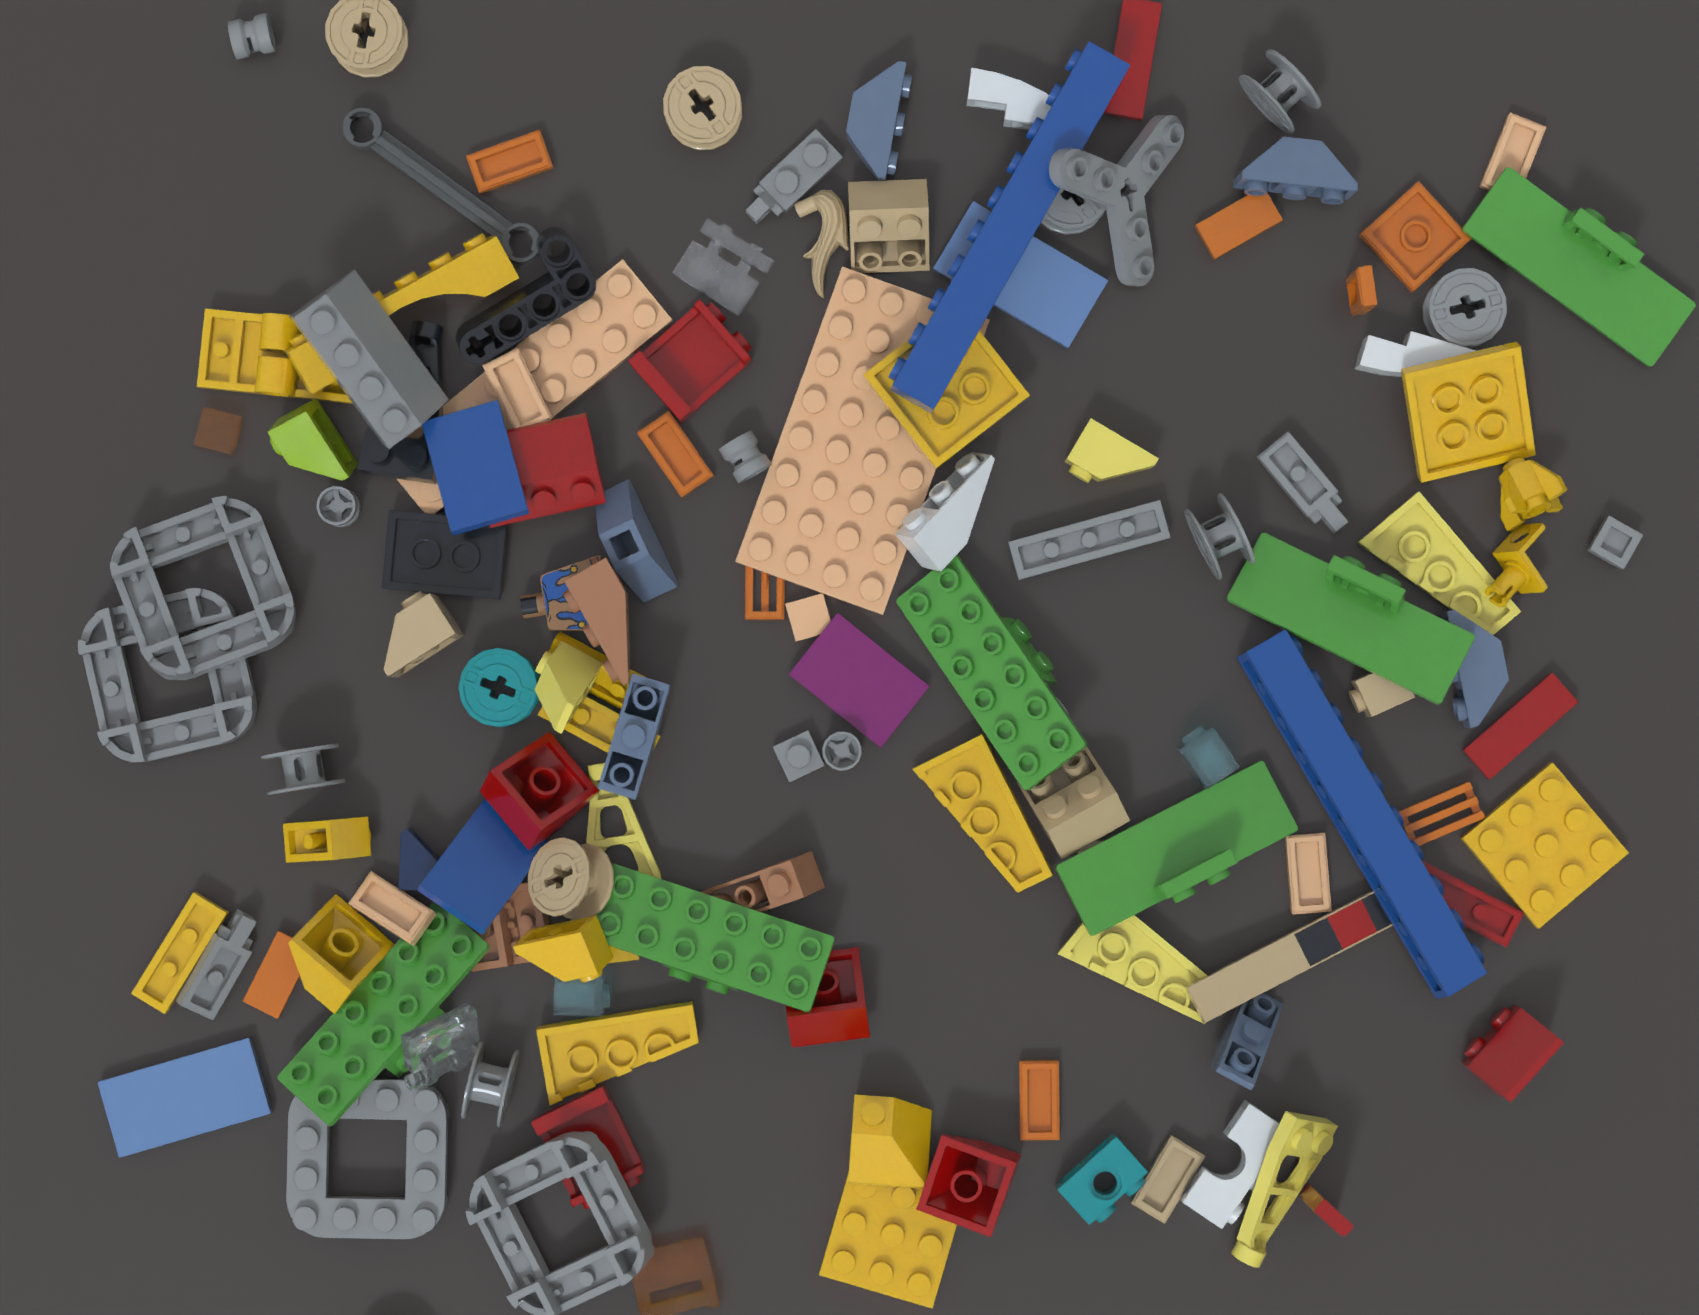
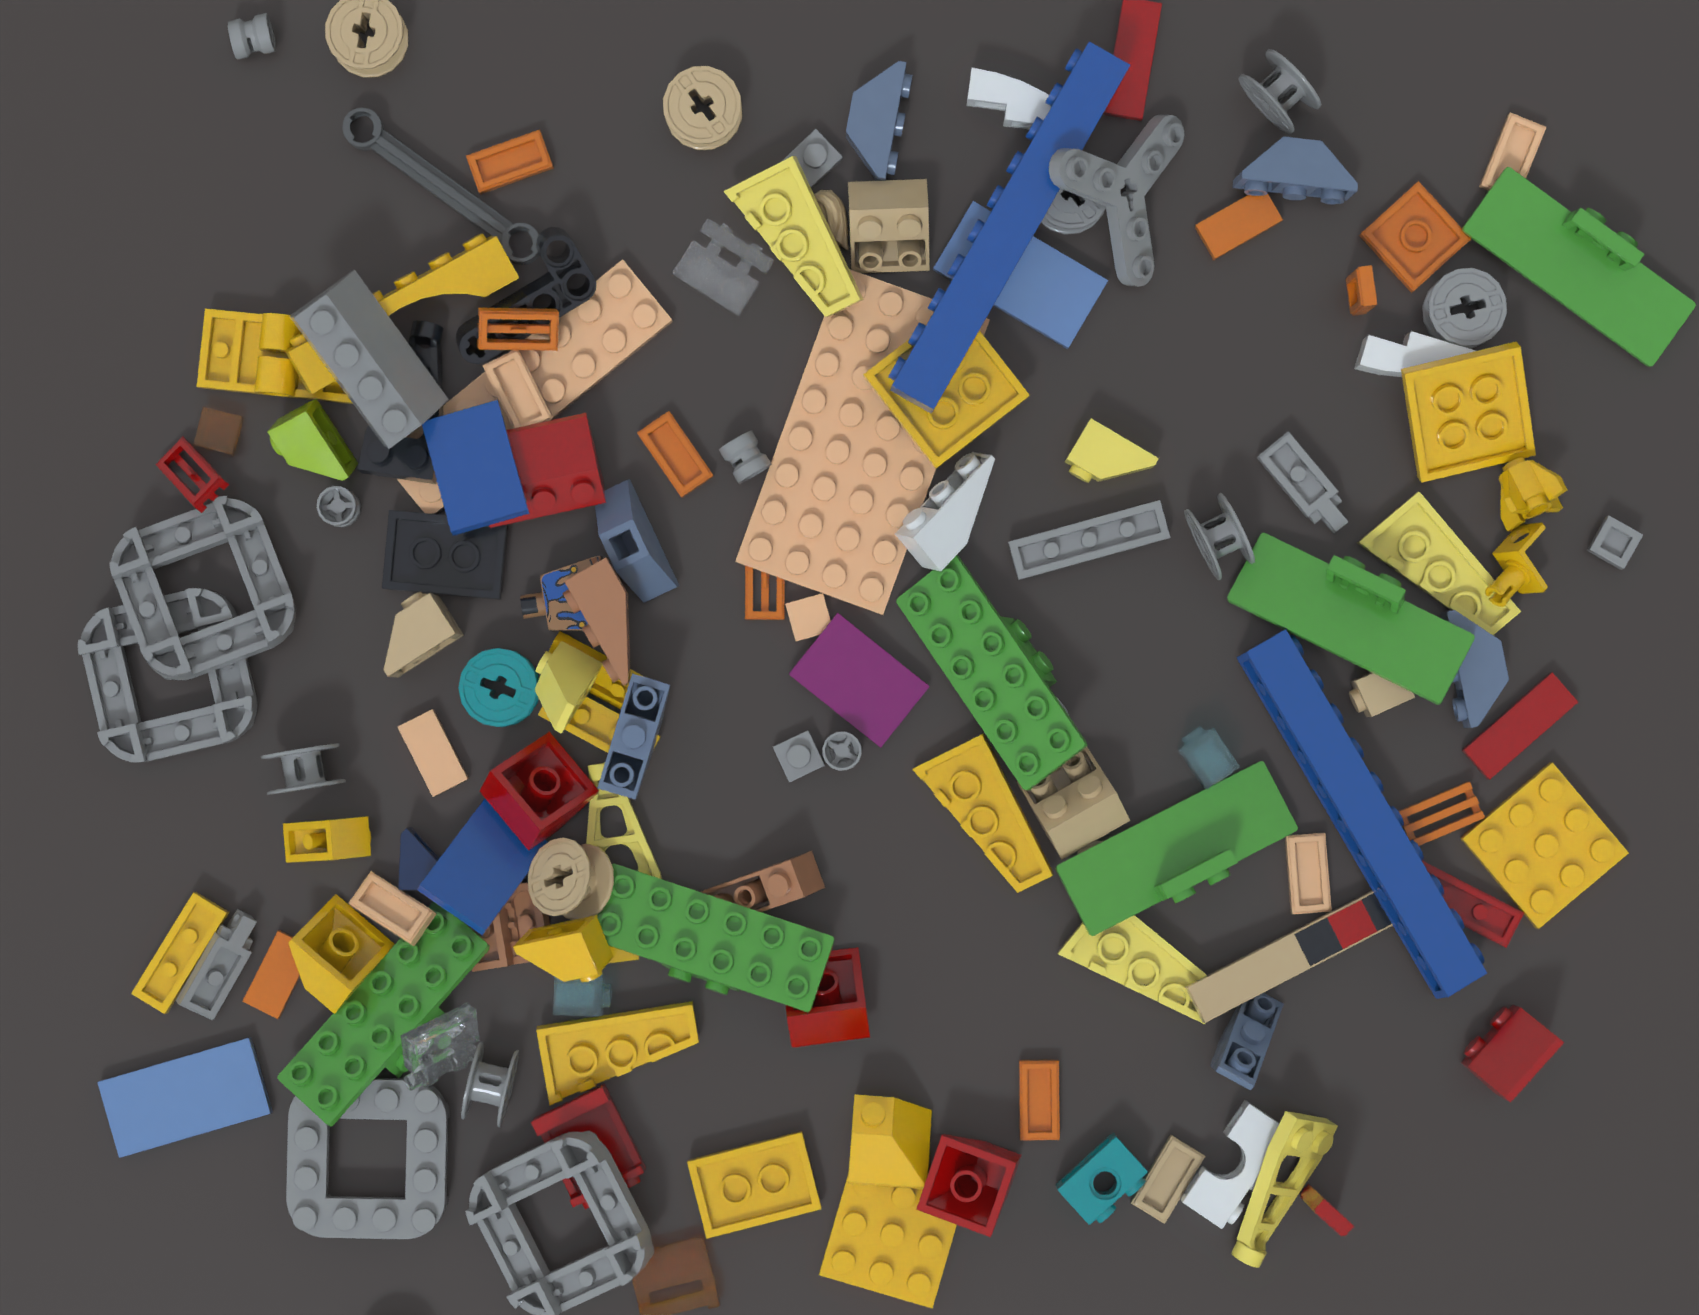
(207, 490): none -> red tile
(433, 752): none -> light nougat tile
(518, 314): none -> orange tile
(692, 360): red panel -> none
(754, 1184): none -> yellow plate
(793, 225): none -> light yellow wing

